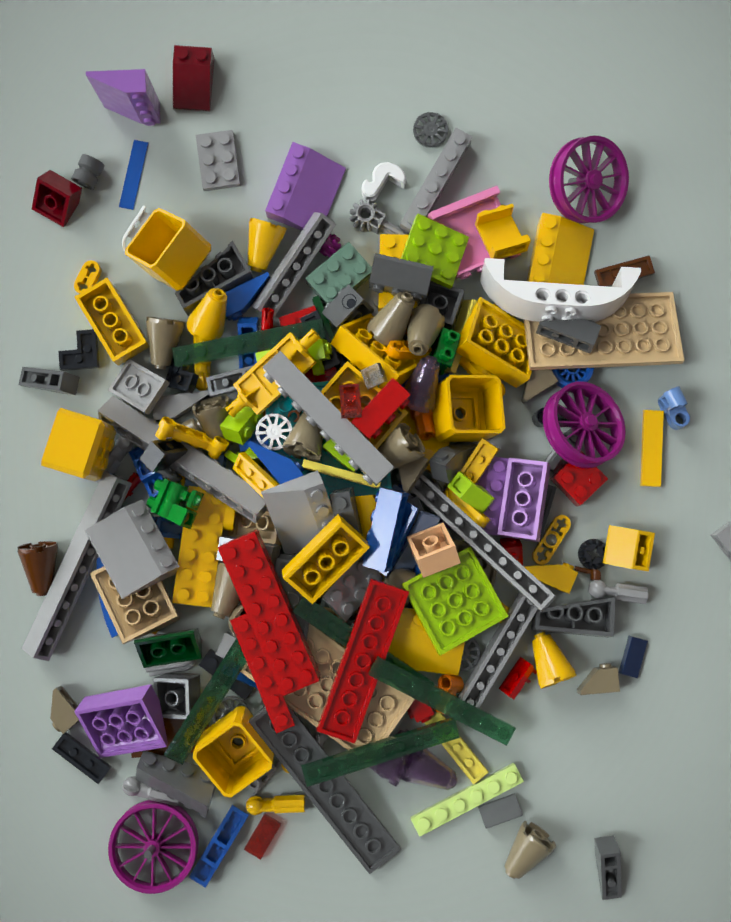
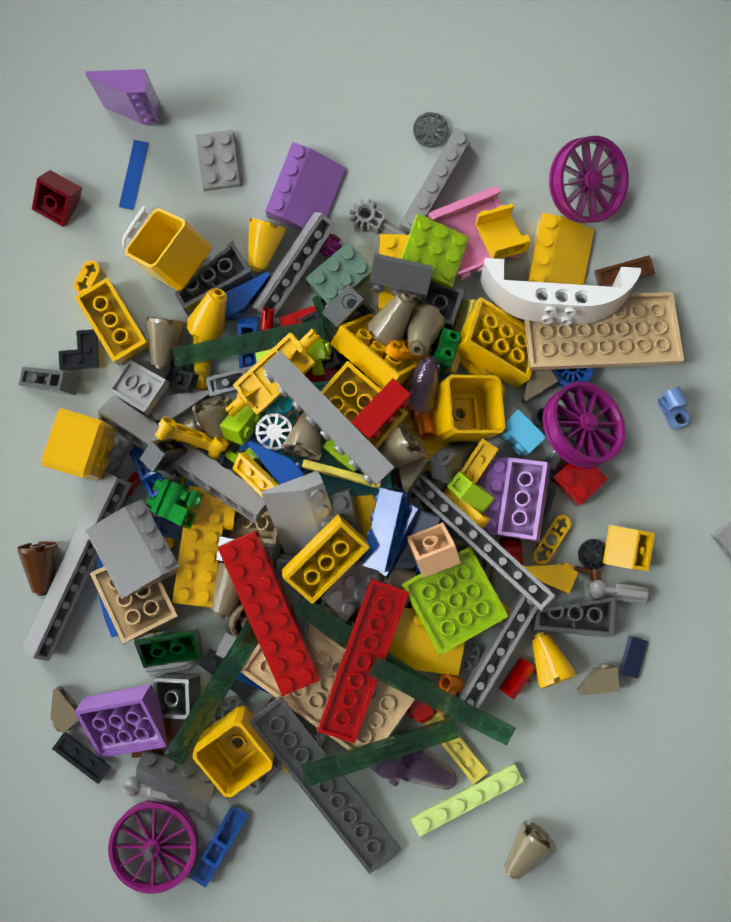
(89, 169): dark grey wheel -> none
(192, 77): dark red slope -> none
(262, 836): clear red plate -> none
(263, 677): red plate -> none
(279, 804): yellow piece -> none
(350, 401): clear red plate -> none
(374, 375): clear smoke tile -> none
(380, 176): white animal -> none
(500, 811): dark grey slope -> none
(521, 434): none -> medium azure brick
(574, 332): dark grey slope -> none
(608, 866): dark grey slope -> none
(651, 448): yellow tile -> none

